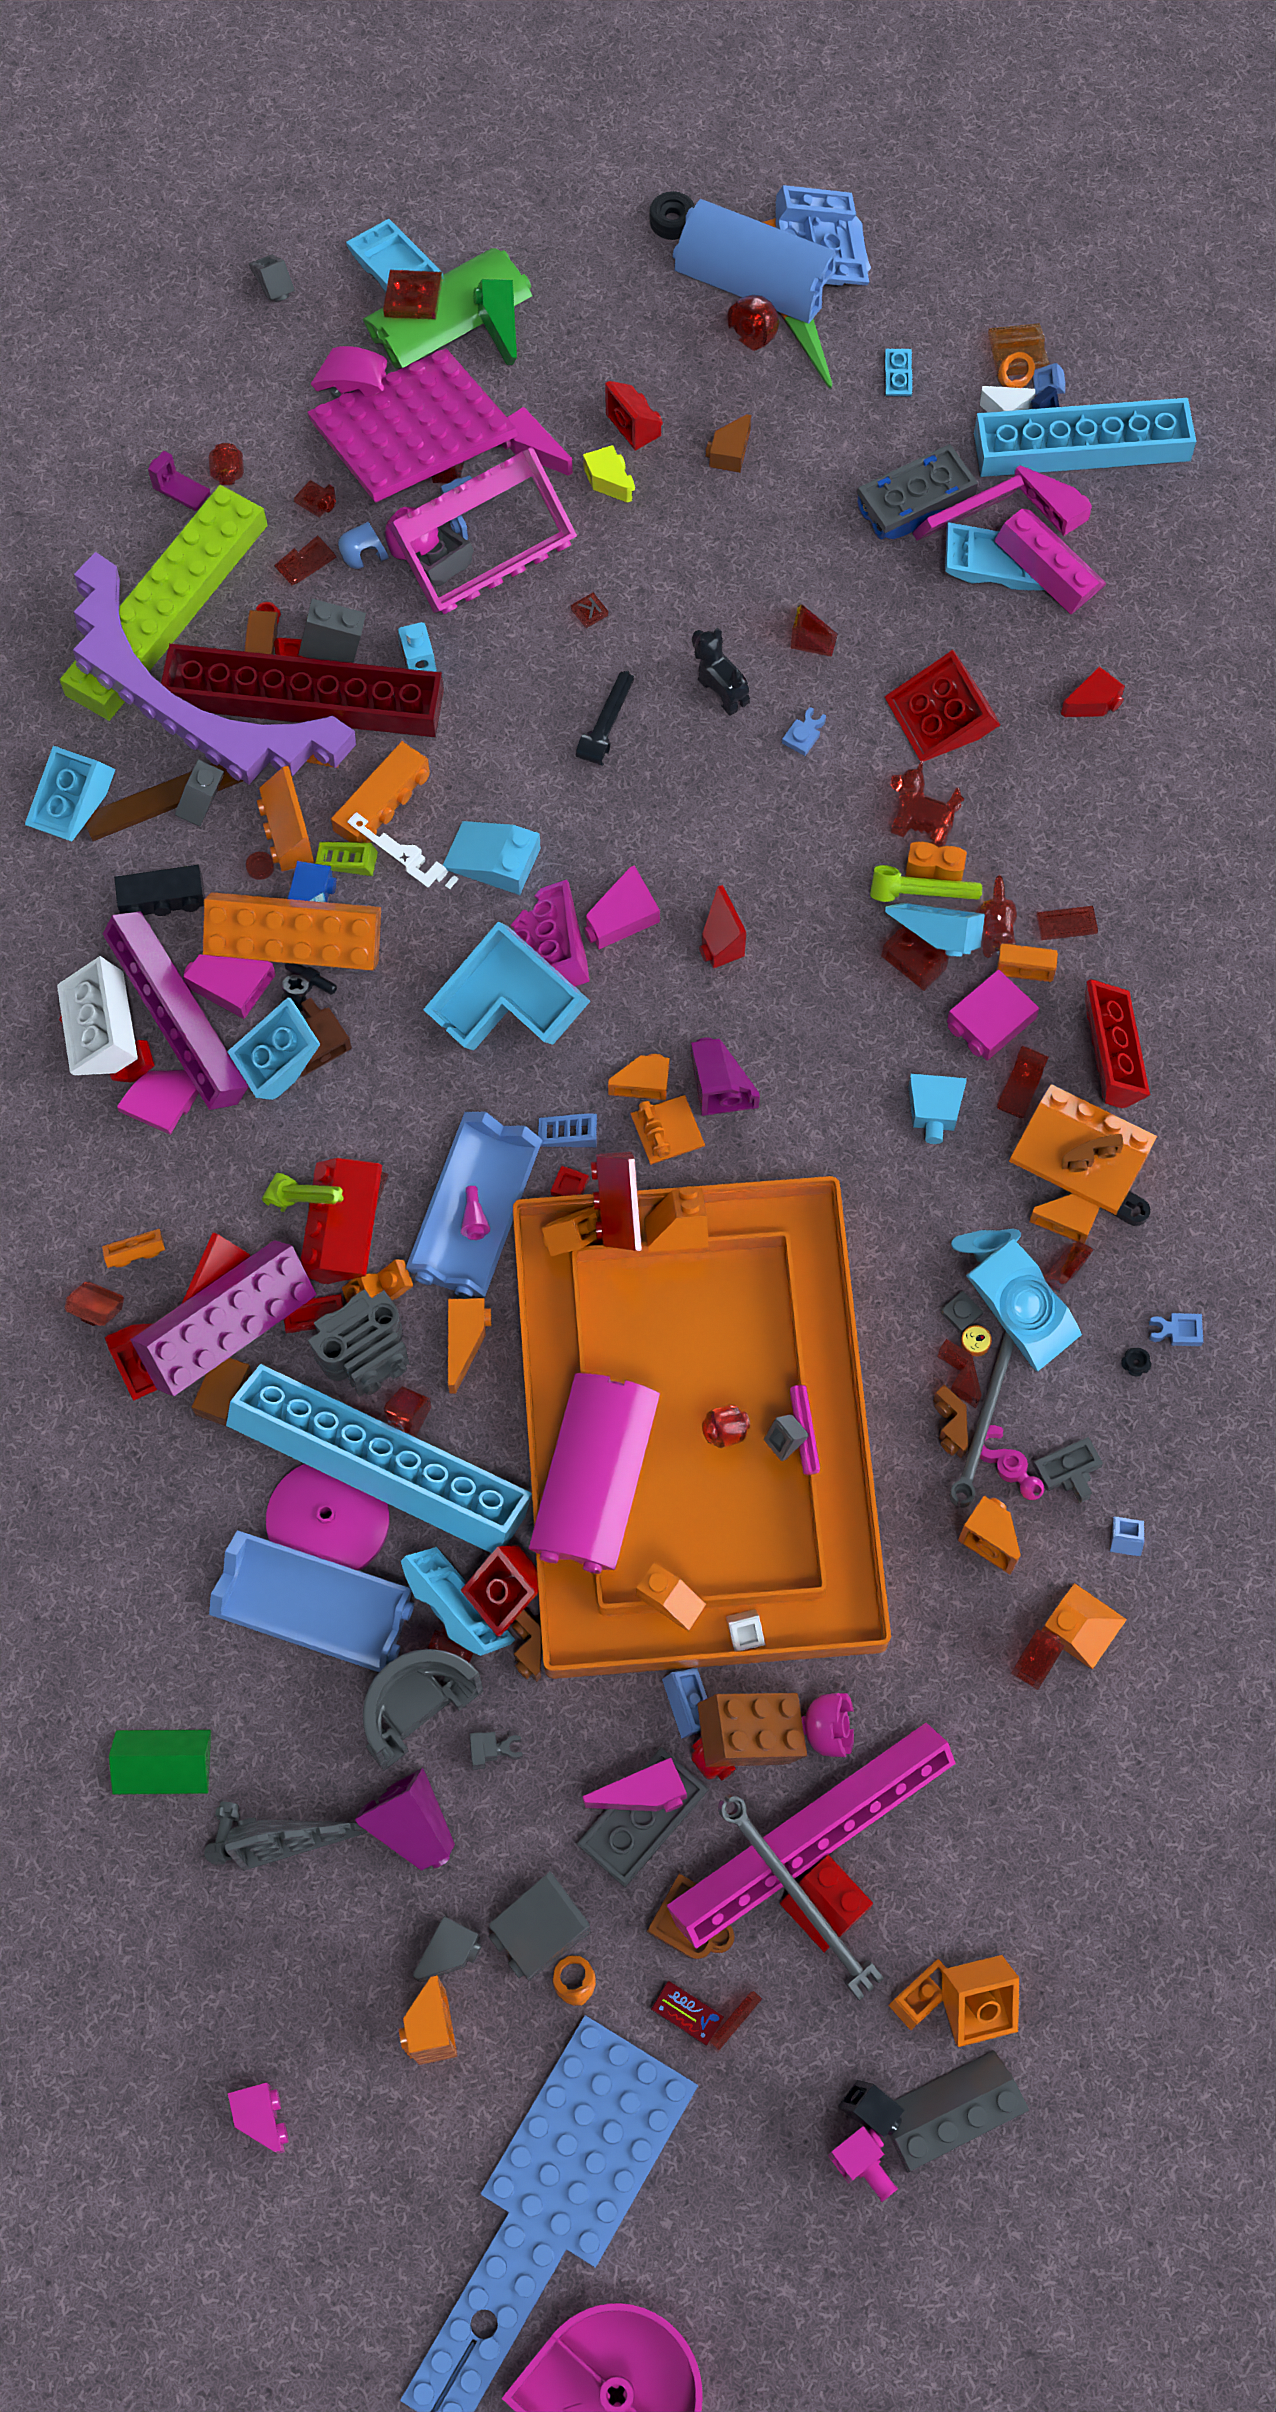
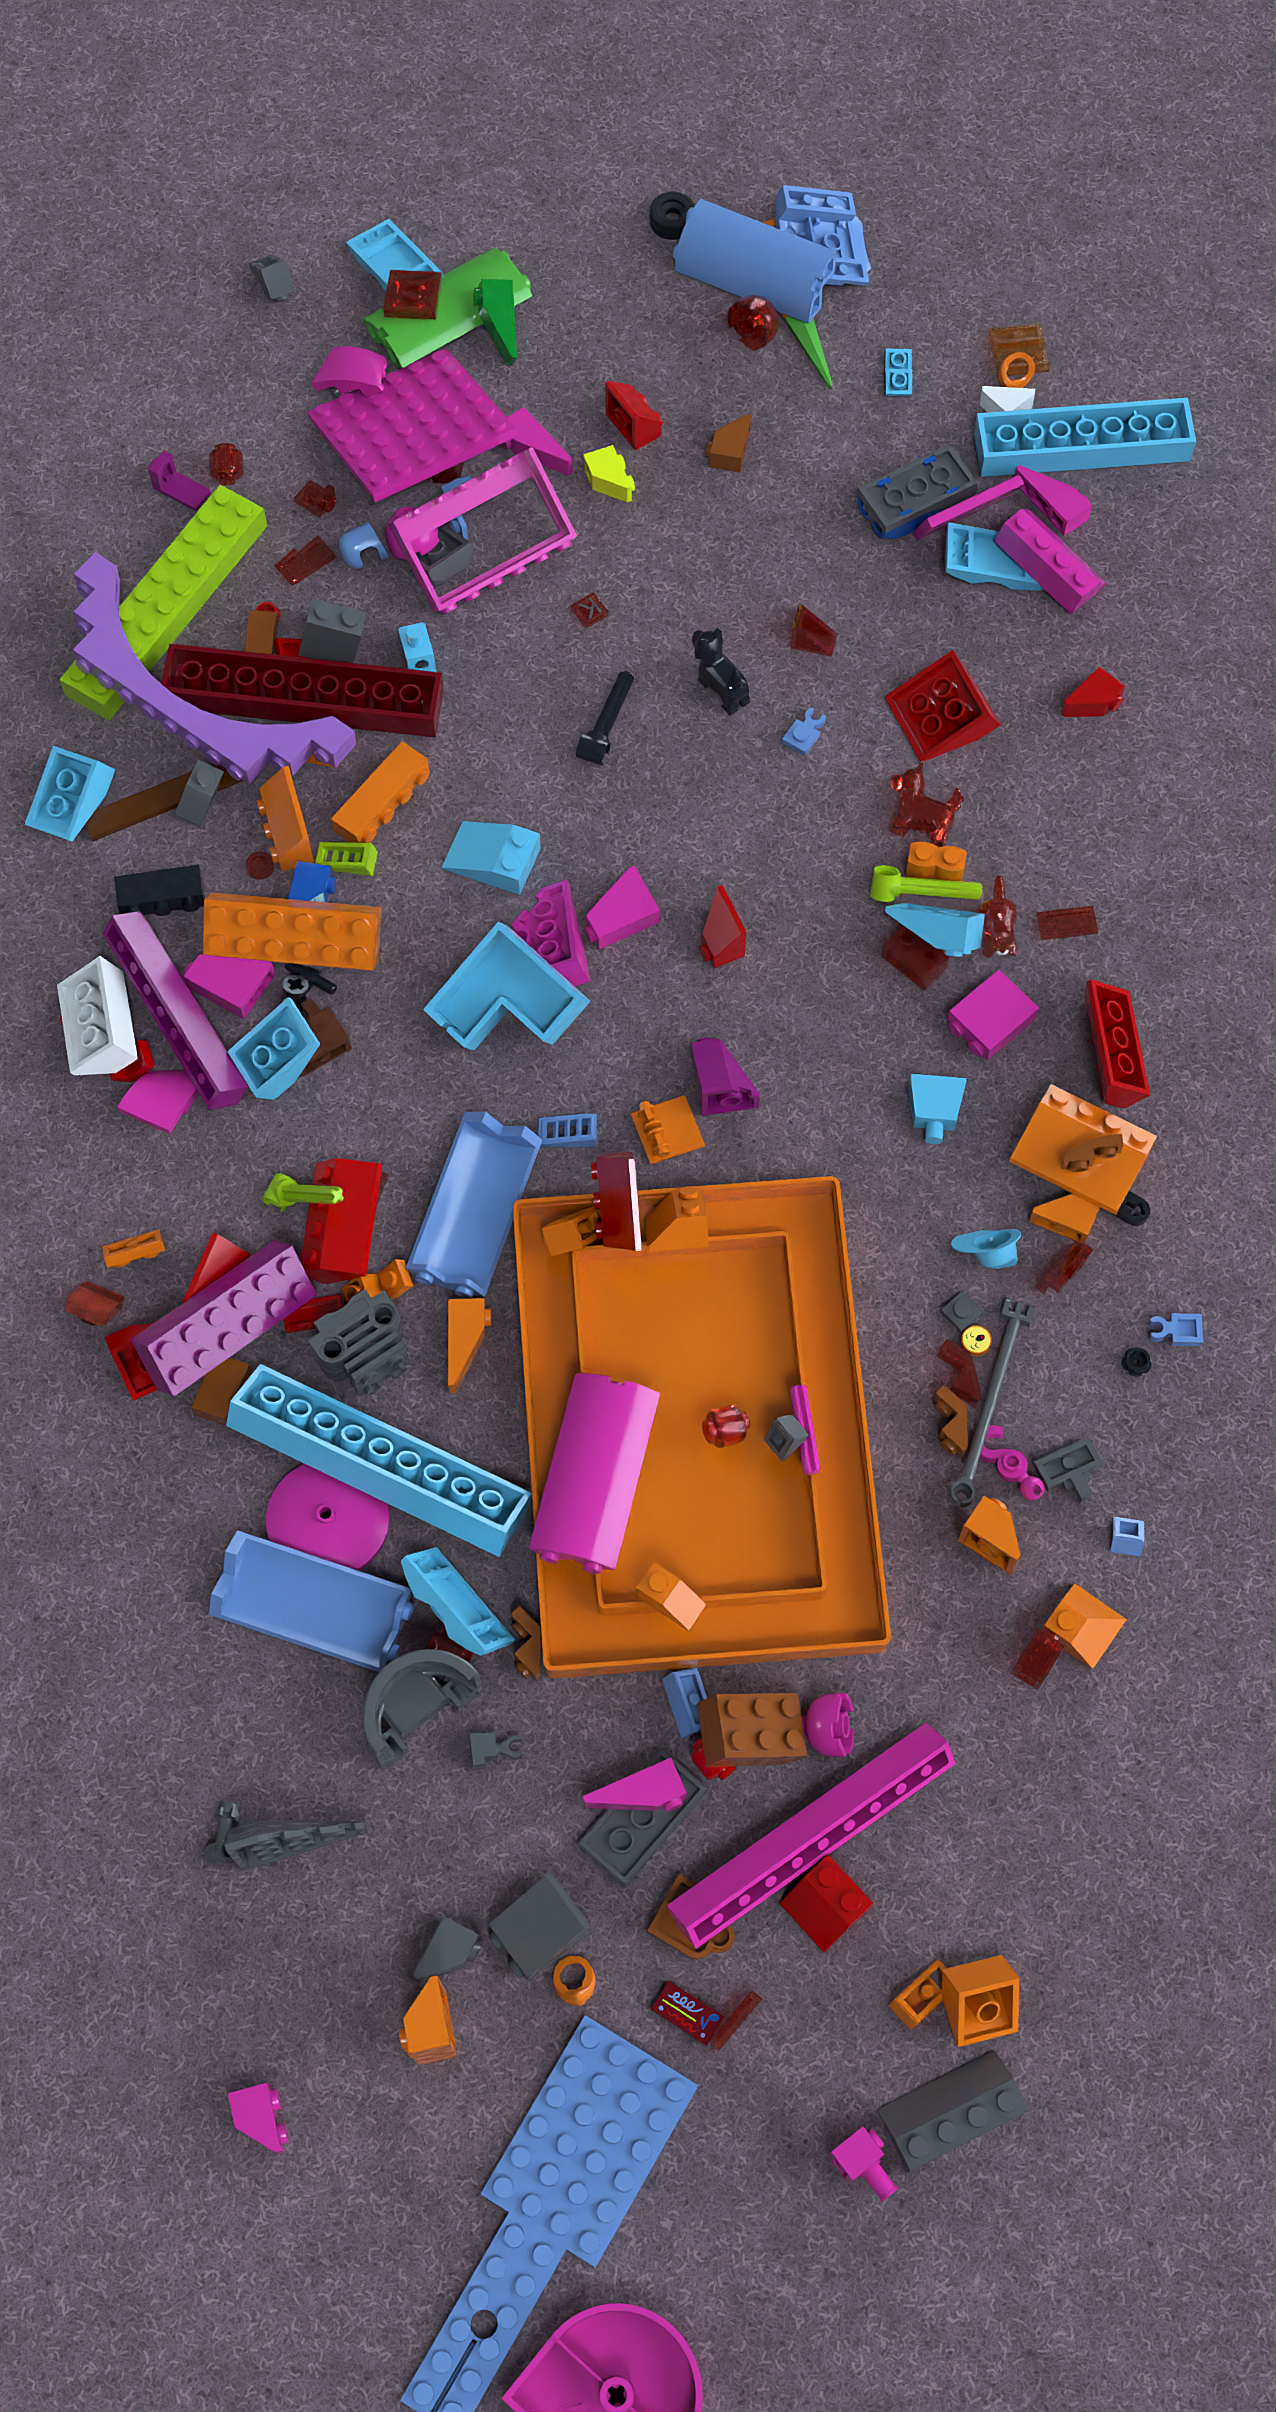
(160, 1762): green slope -> none
(396, 850): white piece -> none
(407, 1411): clear red slope -> none
(410, 1822): magenta slope -> none
(474, 1220): dark pink cone -> none
(502, 1587): red slope -> none
(569, 1182): red plate -> none
(642, 1078): orange slope -> none
(745, 1630): white slope -> none
(858, 1973): dark grey hinge -> none
(872, 2108): black slope -> none
(1022, 1082): clear red bracket -> none
(1025, 1304): medium azure slope -> none
(1027, 962): orange slope -> none
(1046, 399): dark blue plate -> none
(1049, 375): medium blue slope -> none

